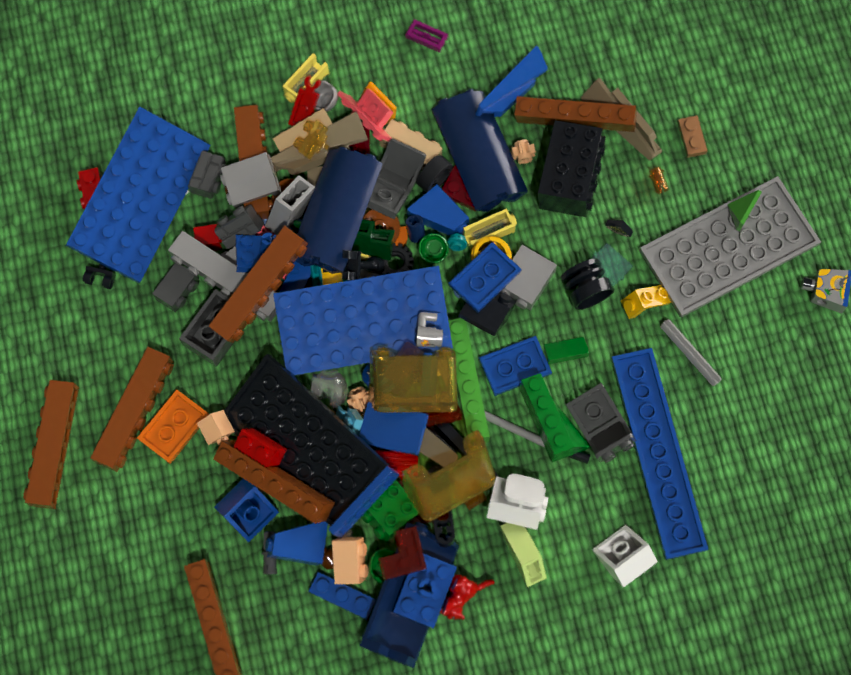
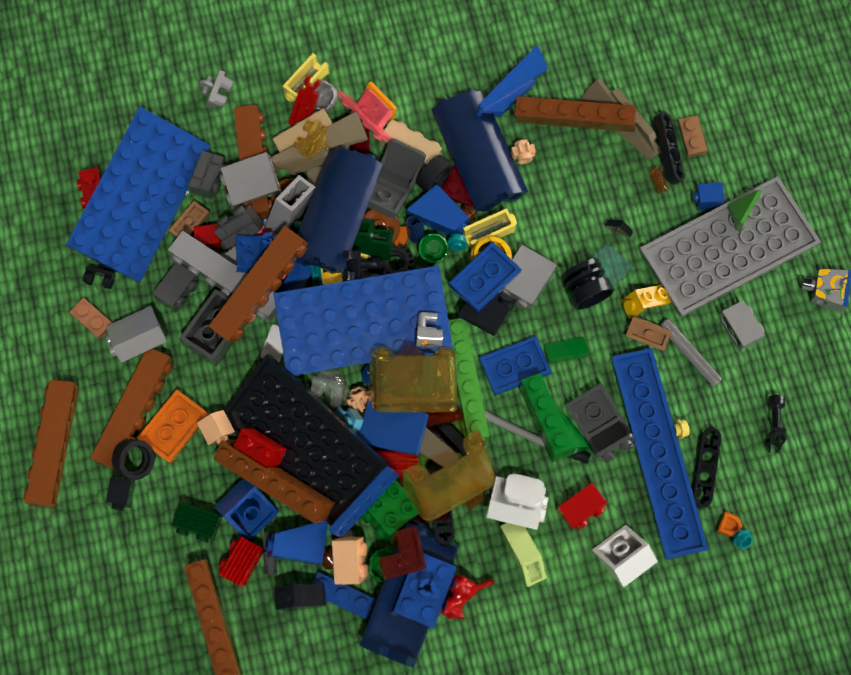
(90, 318): none -> nougat plate
(119, 455): none -> black tyre
(120, 493): none -> black brick
(135, 334): none -> light grey brick
(192, 217): none -> medium nougat plate
(196, 522): none -> dark green brick
(221, 82): none -> light grey hips
(241, 562): none -> red brick
(273, 344): none -> white sticker
(299, 597): none -> black slope
(428, 41): magenta tile -> none
(469, 211): none -> reddish brown plate
(571, 169): black brick -> none
(582, 507): none -> red brick
(648, 333): none -> medium nougat plate
(669, 148): none -> black beam
(681, 428): none -> light yellow plate
(708, 196): none -> blue brick
(709, 468): none -> black beam
(729, 525): none -> orange tile
(741, 325): none -> light grey brick
(742, 539): none -> teal plate
(777, 433): none -> black bar

